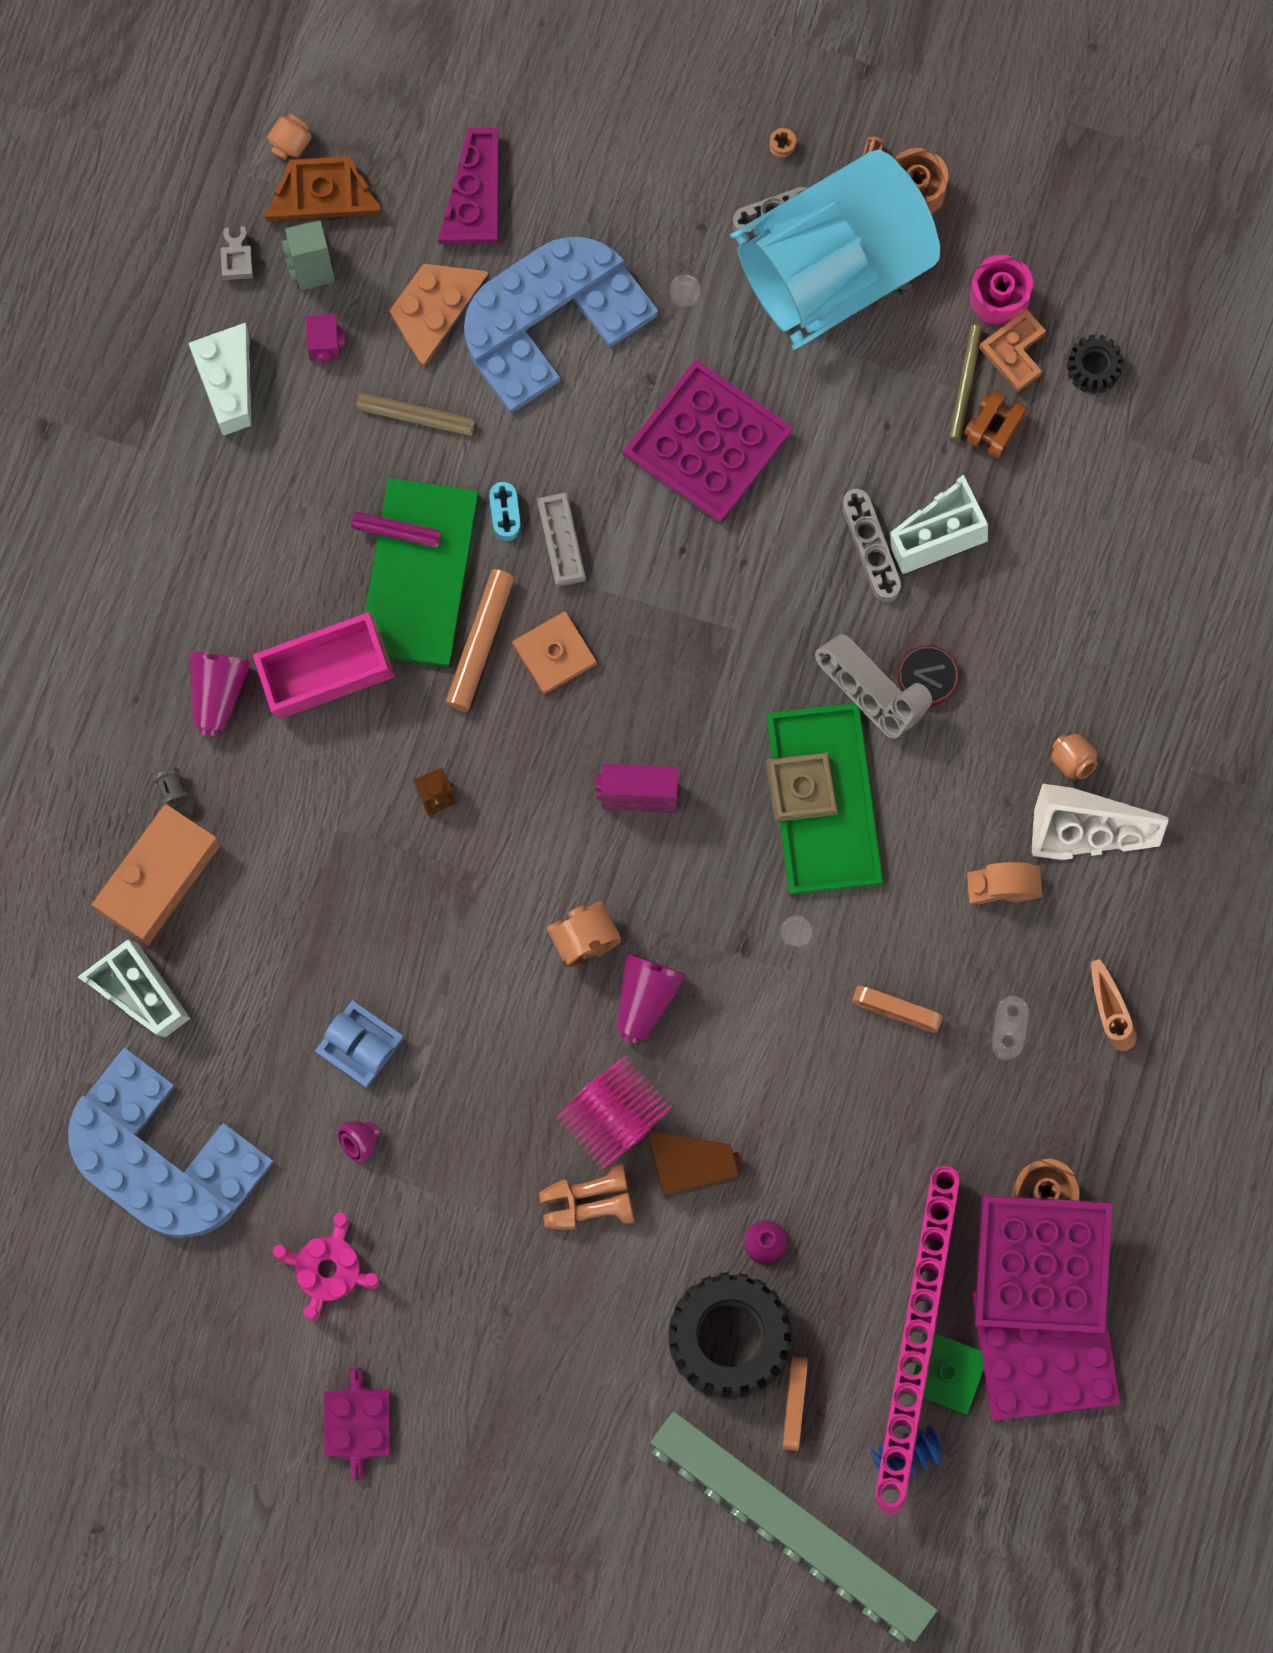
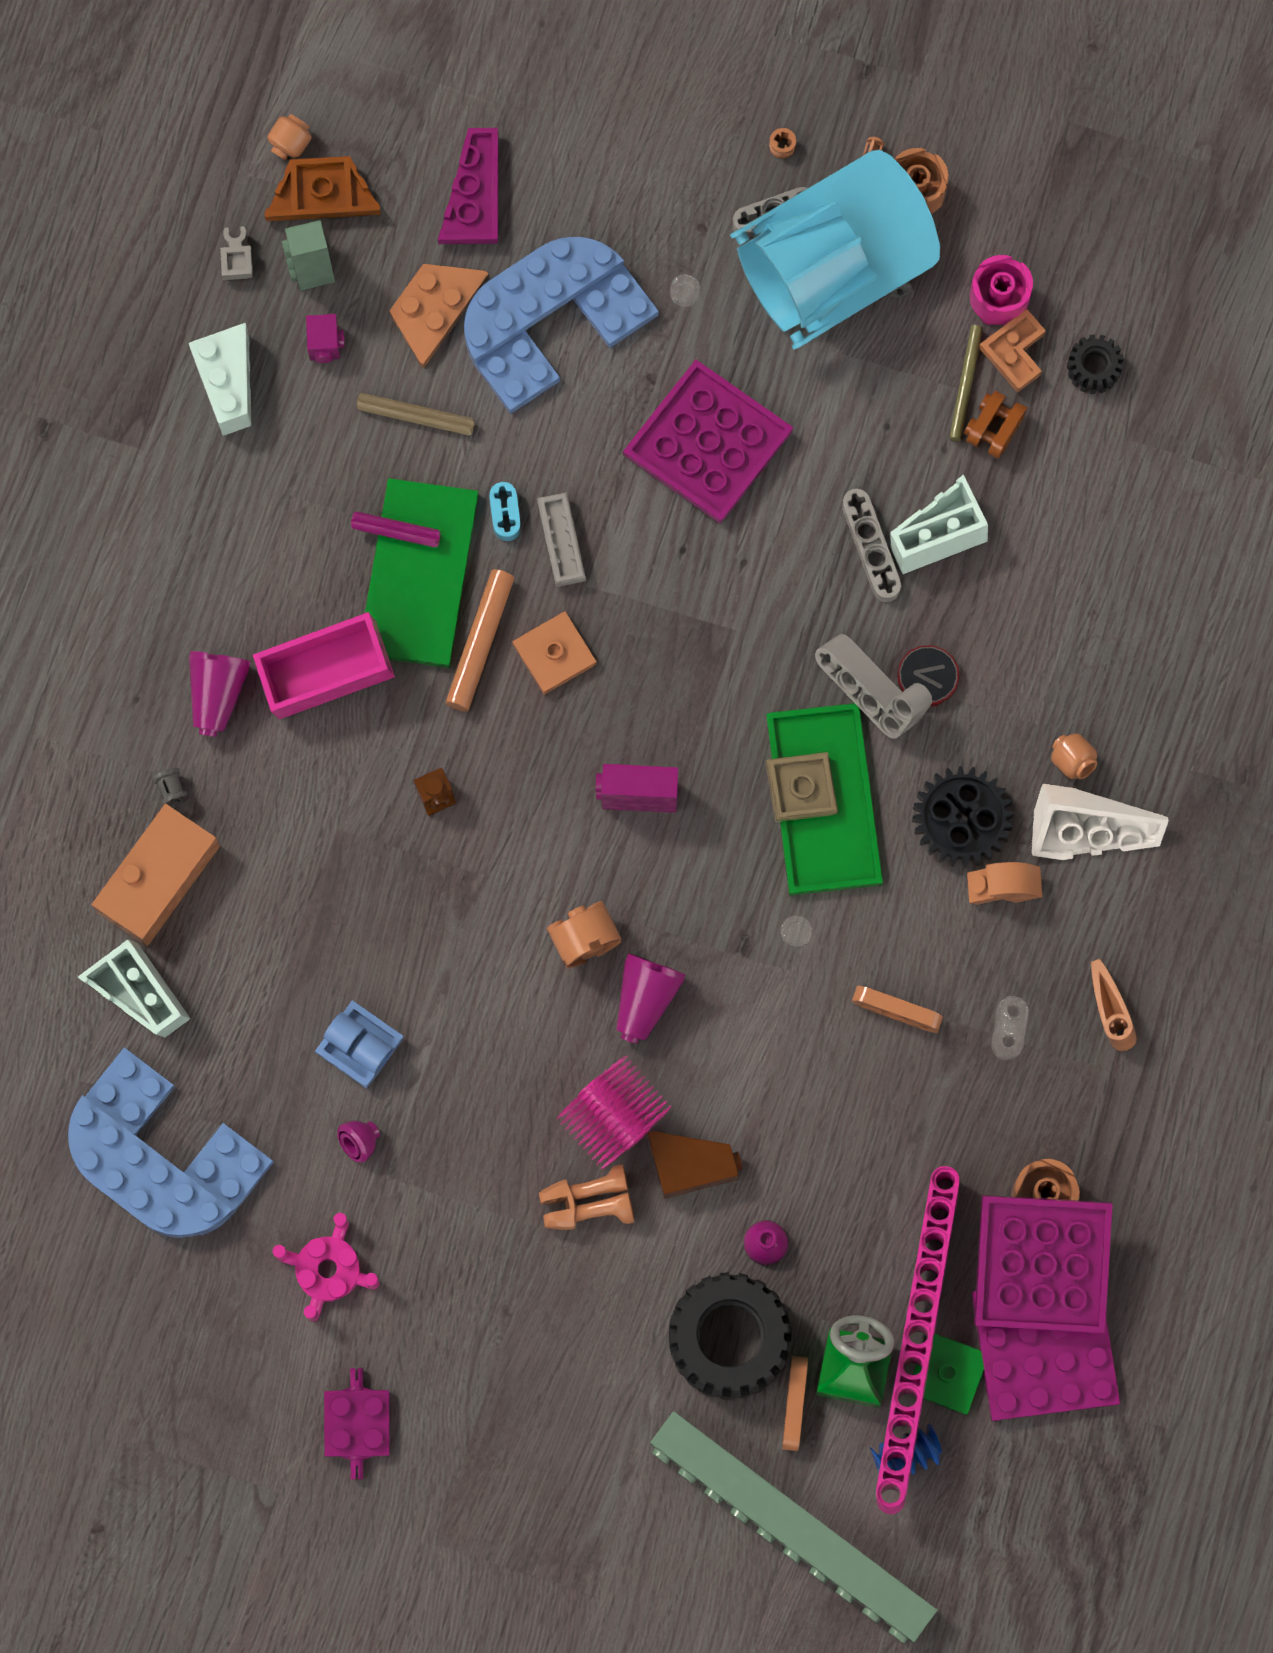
(855, 1362): none -> green piece
(987, 803): none -> black gear

